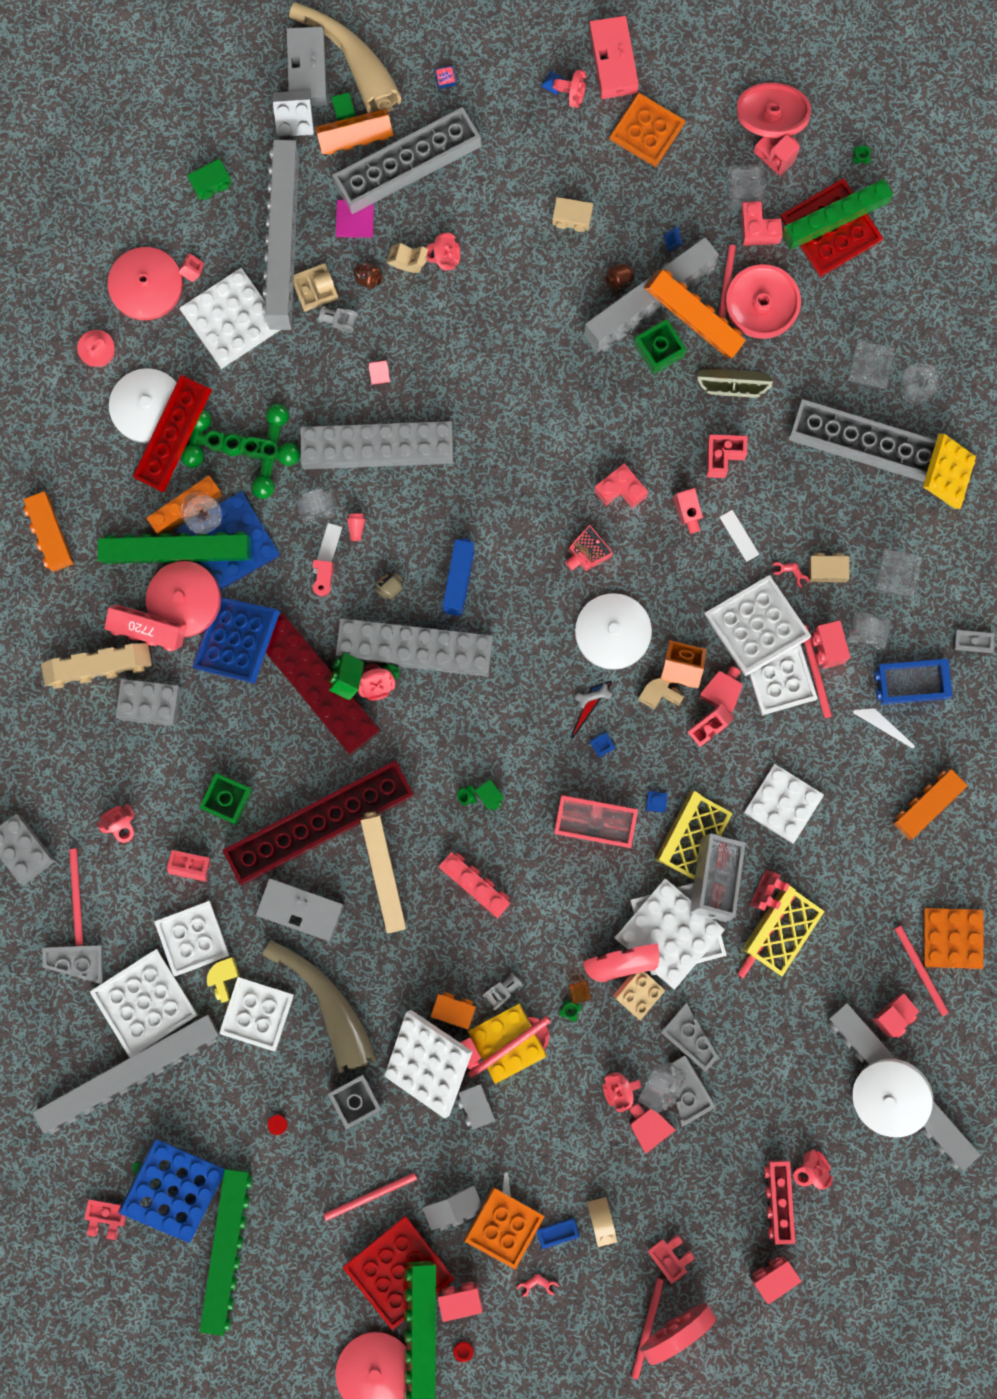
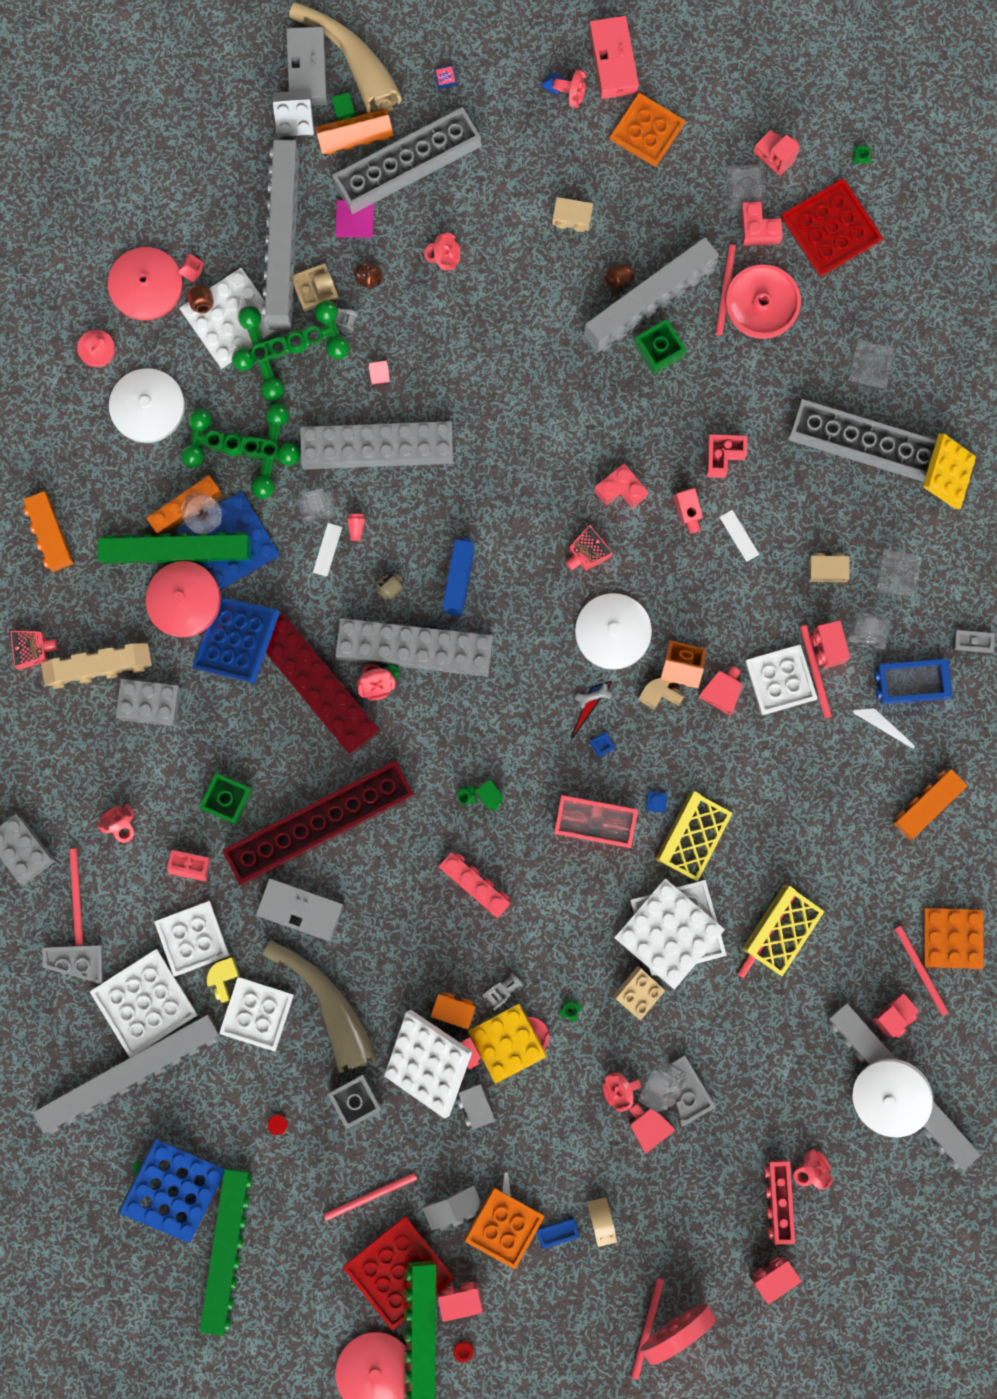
(30, 648): none -> torso
(104, 1213): coral plate -> none
(145, 627): coral brick -> none
(172, 433): red plate -> none
(200, 299): none -> copper head
(209, 180): green brick -> none
(244, 358): none -> green piece
(324, 577): coral leg -> none
(346, 676): green brick -> none
(383, 872): tan brick -> none
(407, 259): tan brick -> none
(510, 1046): coral piece -> none
(537, 1278): coral arm -> none
(579, 992): clear orange tile -> none
(618, 964): coral brick -> none
(666, 1259): coral plate -> none
(672, 239): blue slope -> none
(690, 1039): light grey wing -> none
(694, 313): orange brick -> none
(710, 724): coral brick -> none
(717, 877): brick -> none
(734, 382): olive brick -> none
(757, 625): white plate -> none
(766, 886): coral plate -> none
(773, 110): coral dish -> none
(783, 803): white plate -> none
(794, 568): coral arm -> none
(837, 214): green brick -> none
(926, 376): clear brick -> none

